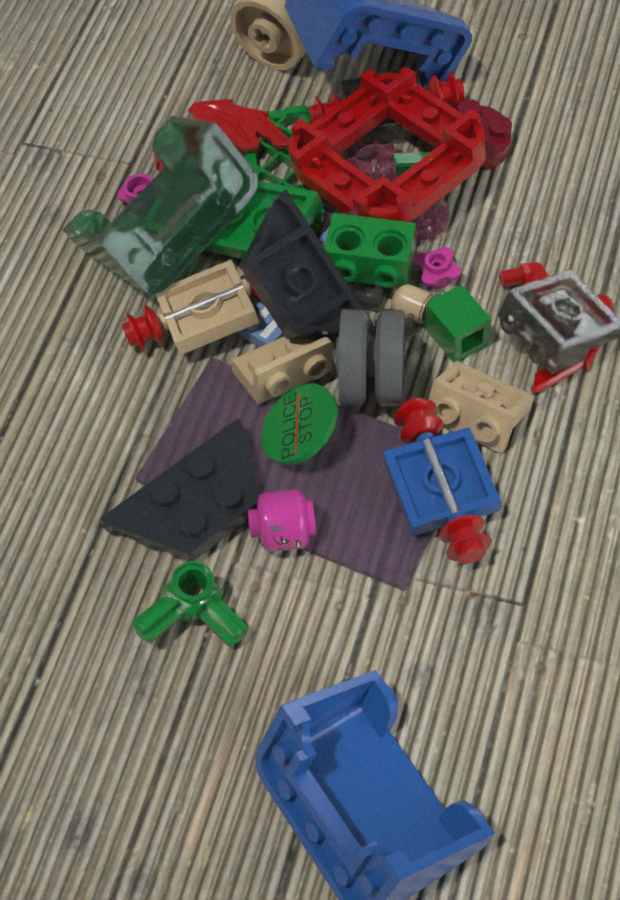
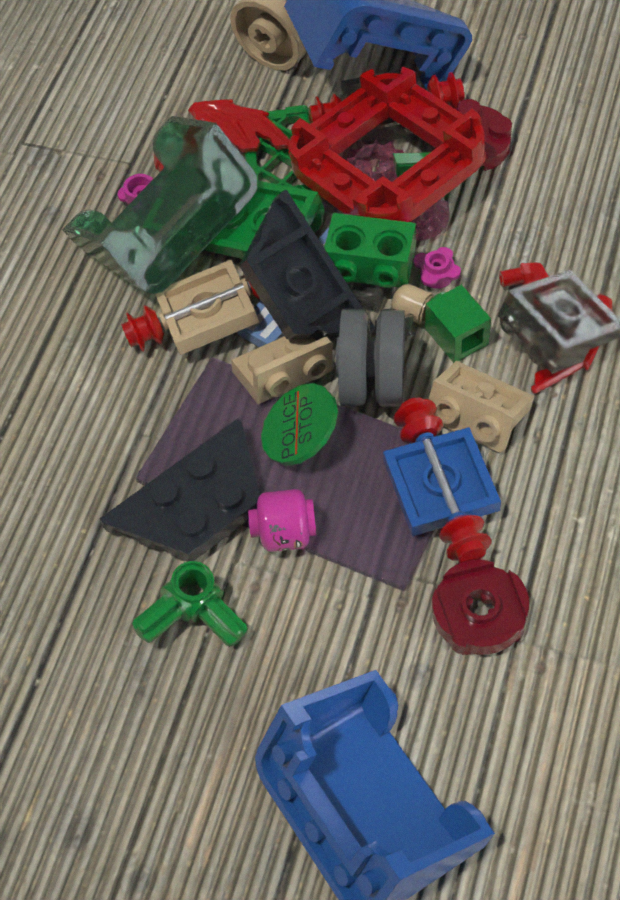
(473, 632): none -> dark red plate

